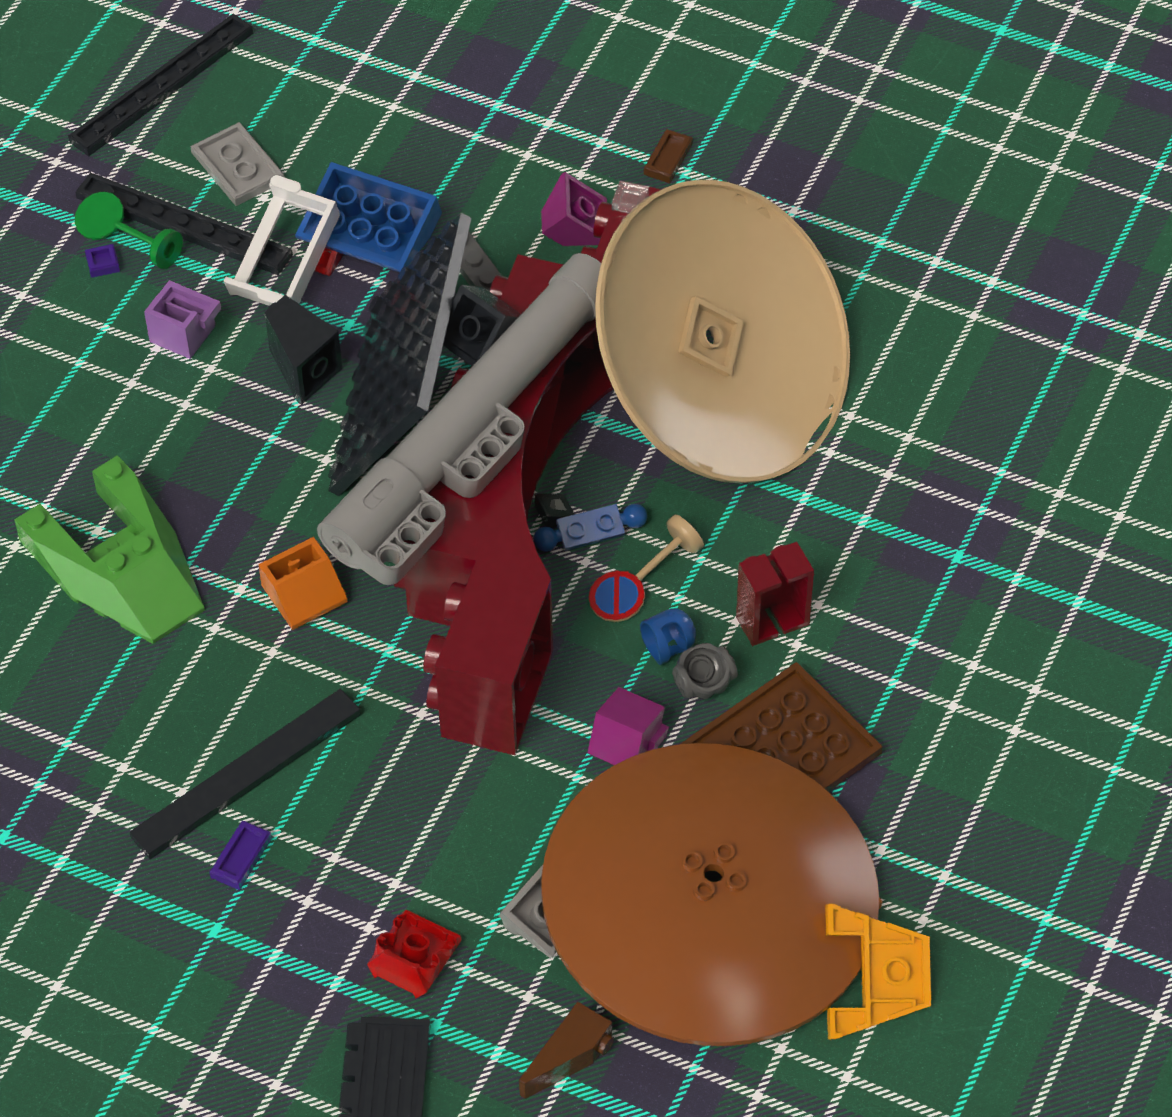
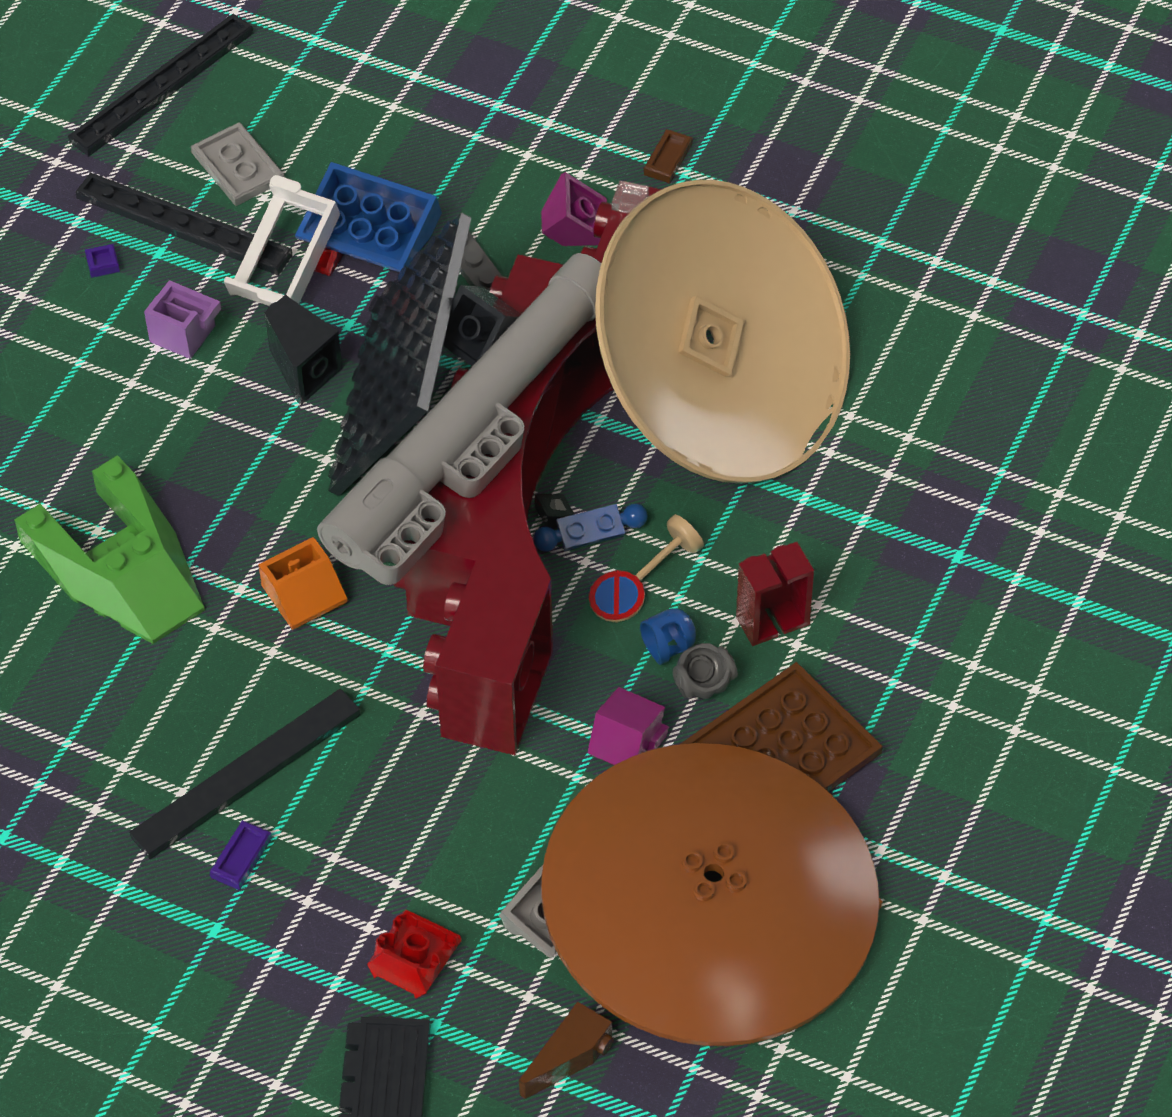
(103, 214): green piece -> none
(893, 971): light orange wing -> none

